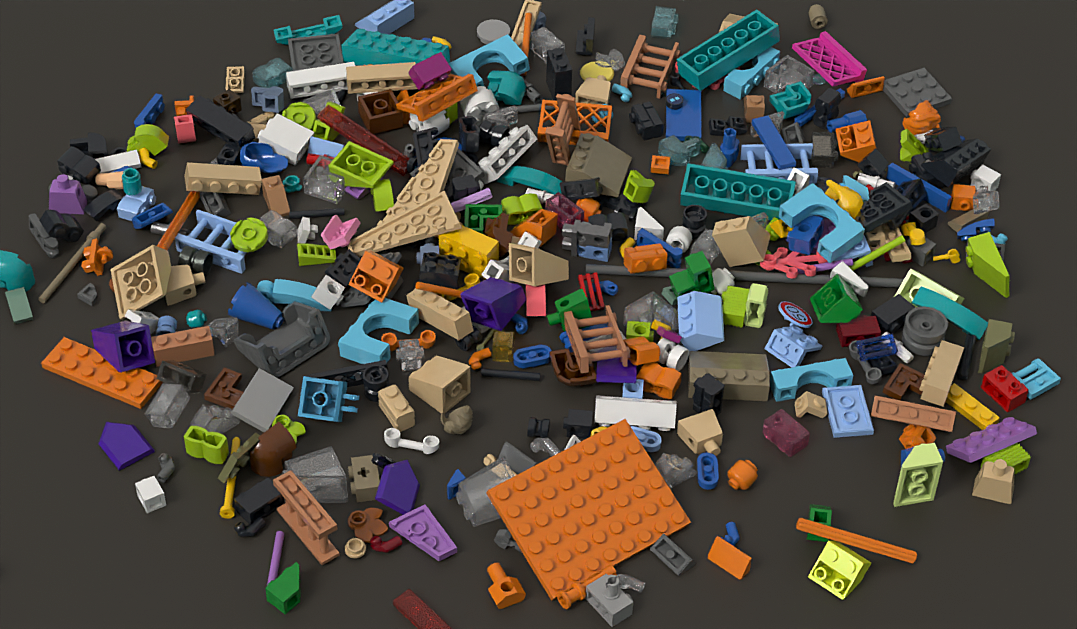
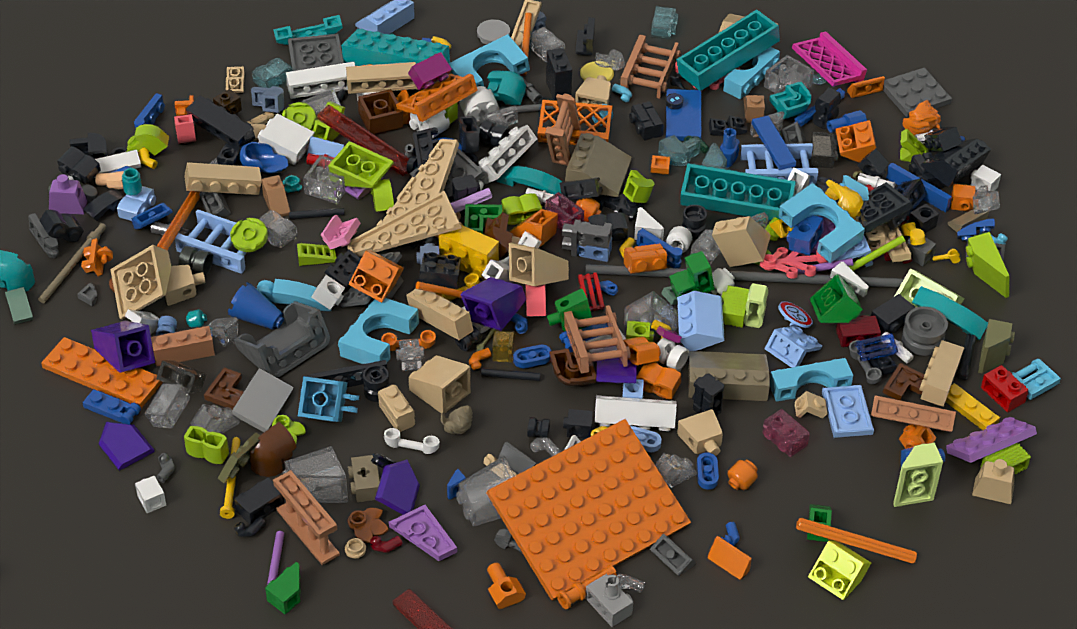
(111, 407): none -> blue plate
(306, 230): white tile -> none
(817, 16): dark tan brick -> none

